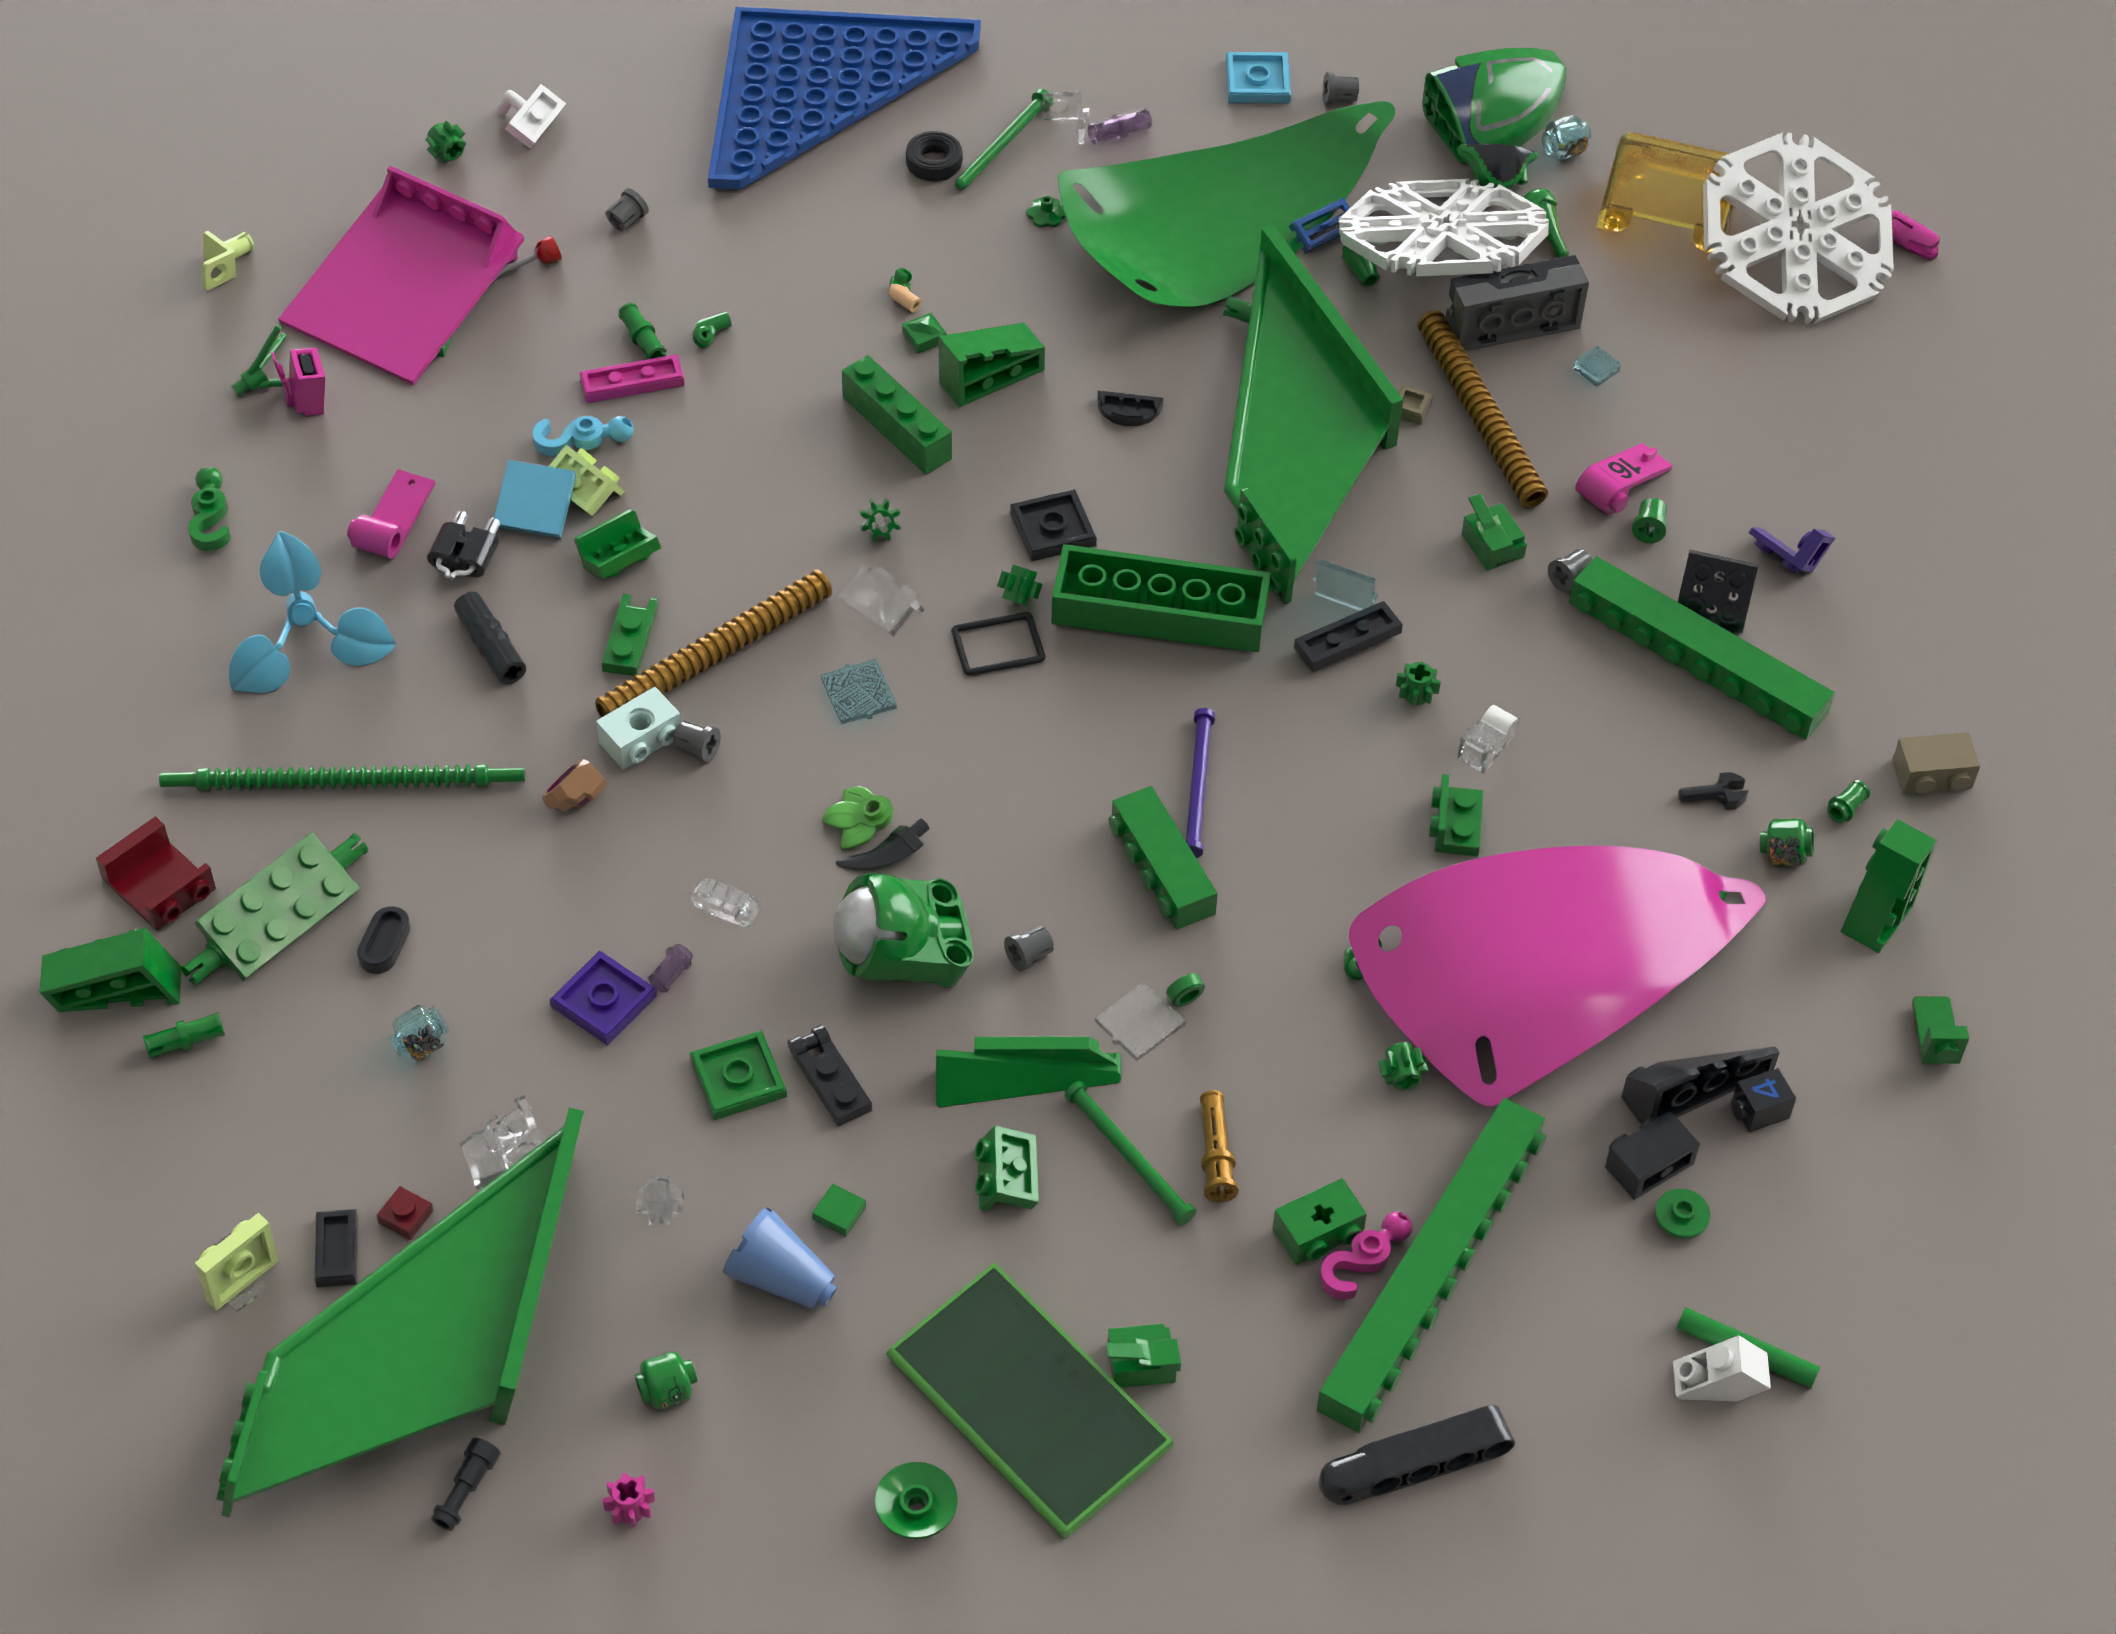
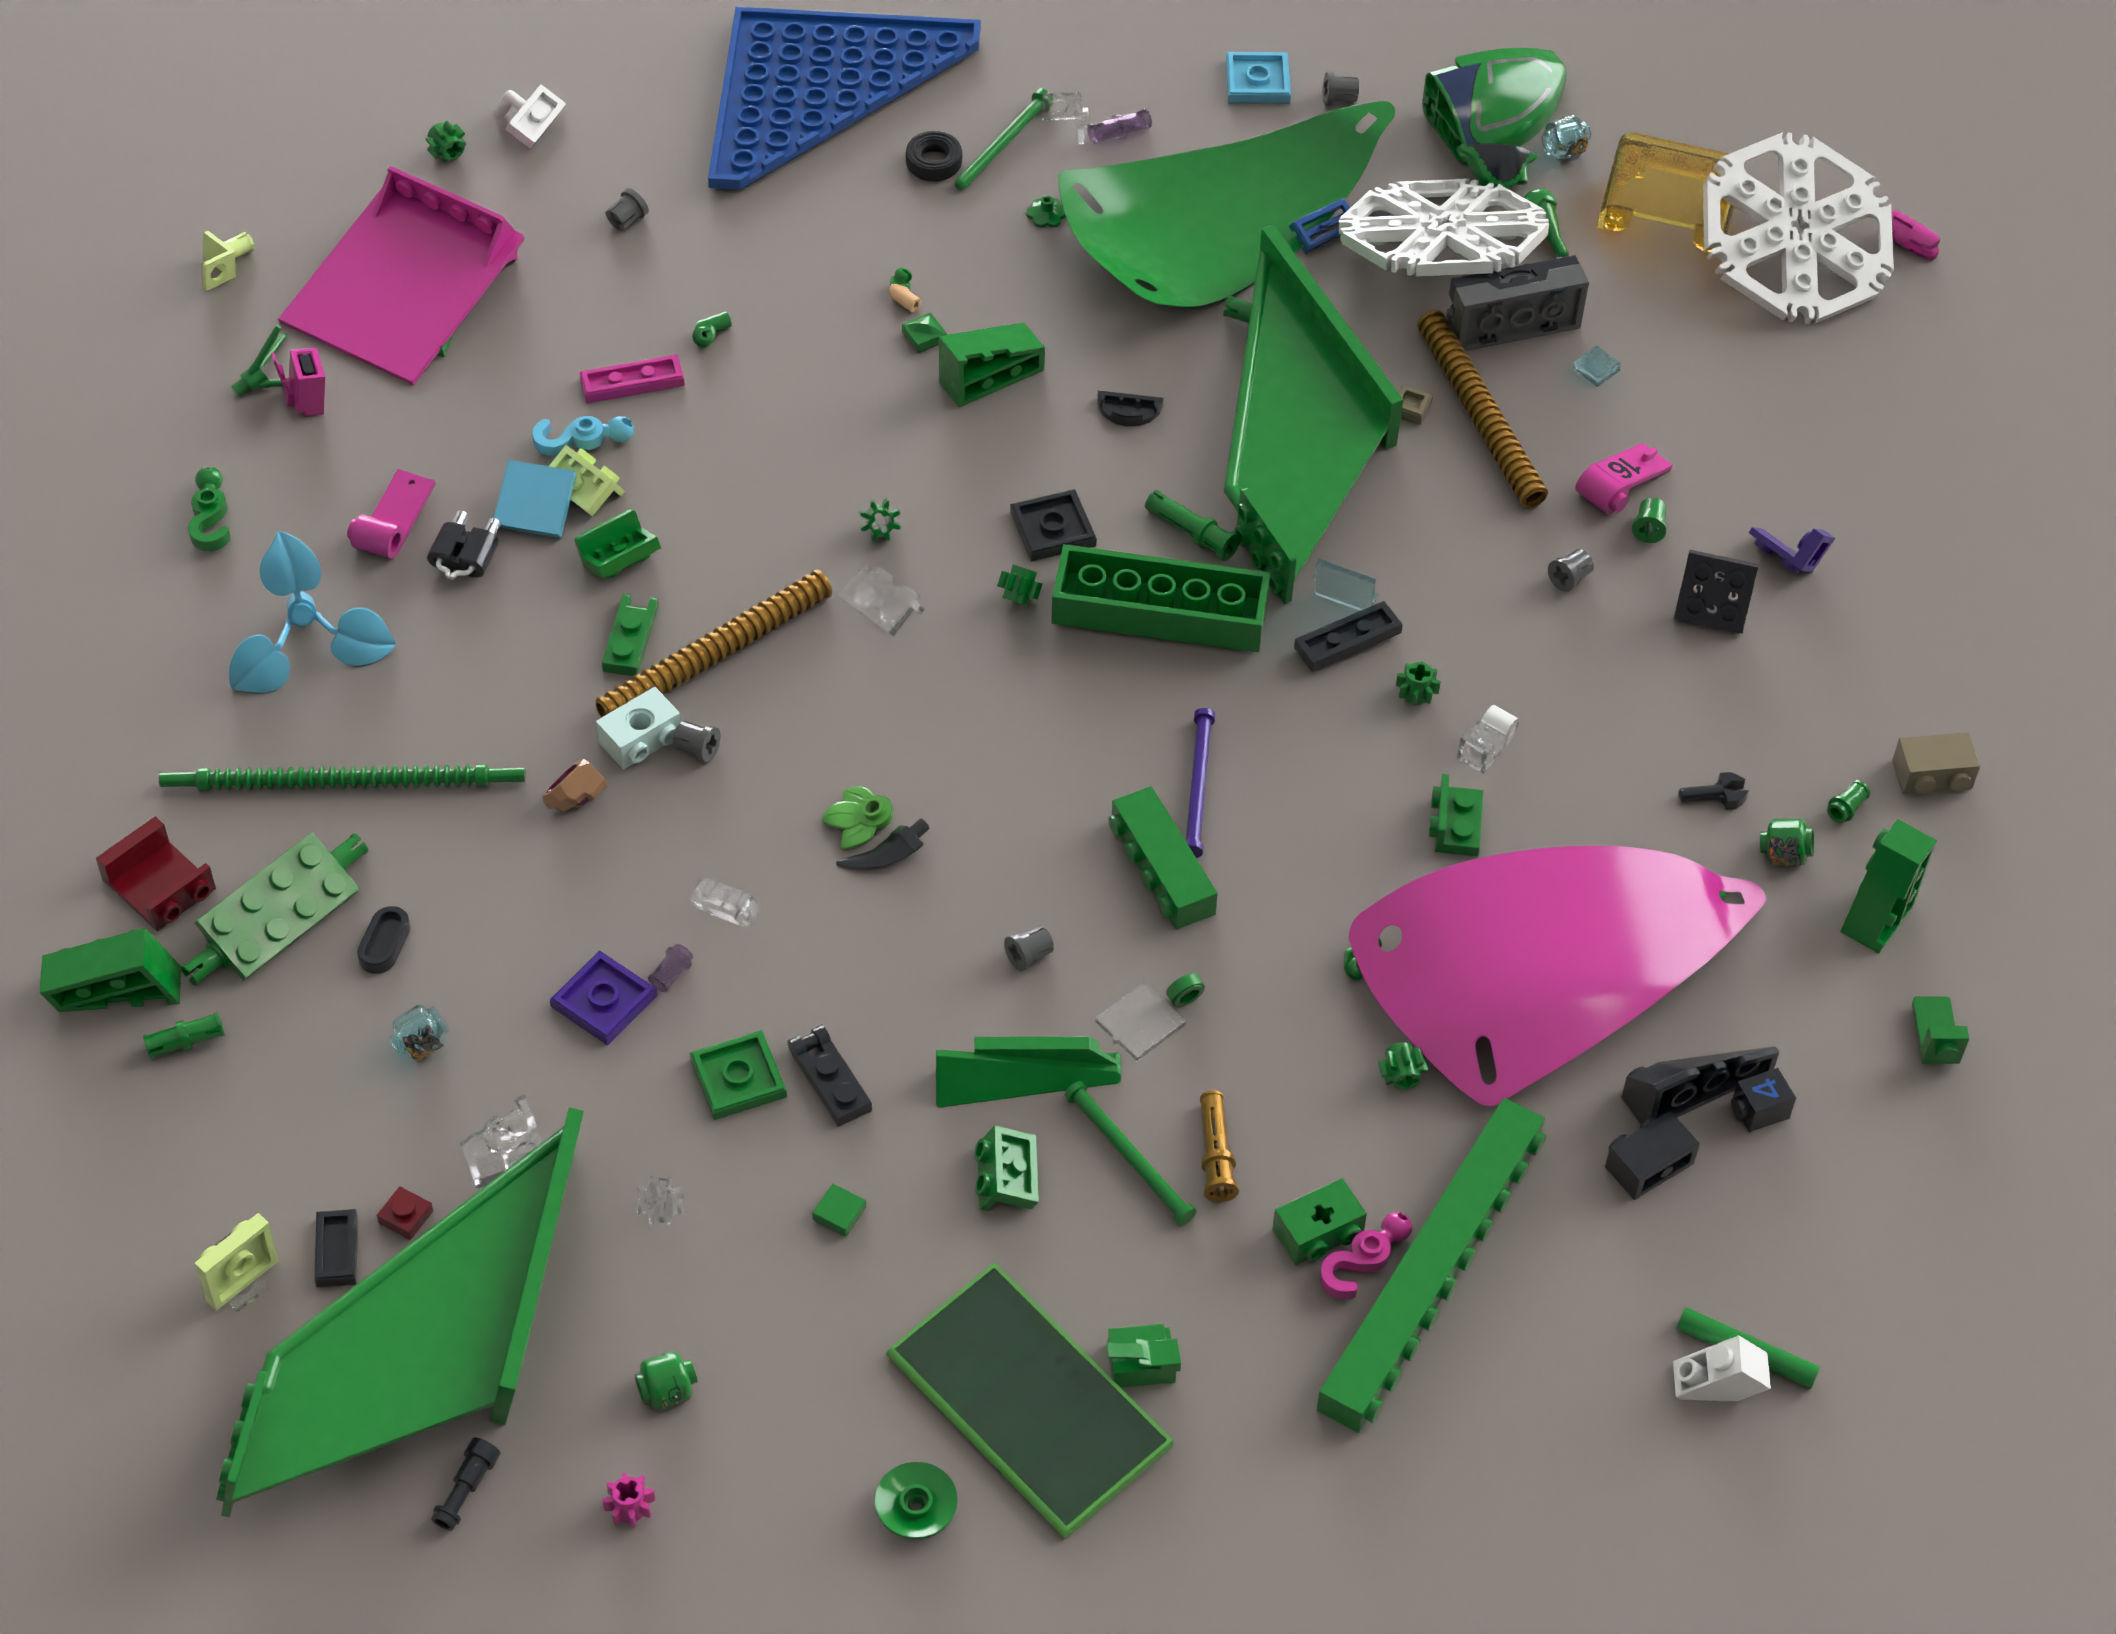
(490, 637): black axle -> none
(545, 251): red hinge -> none
(641, 331): green pin -> none
(780, 1263): medium blue cone -> none
(858, 691): clear light blue piece -> none
(897, 414): green brick -> none
(903, 930): green piece -> none
(1003, 665): black piece -> none
(1203, 530): none -> green pin
(1362, 267): green cone -> none
(1417, 1456): black piece -> none
(1493, 534): green piece -> none
(1682, 1213): green piece -> none
(1701, 647): green brick -> none

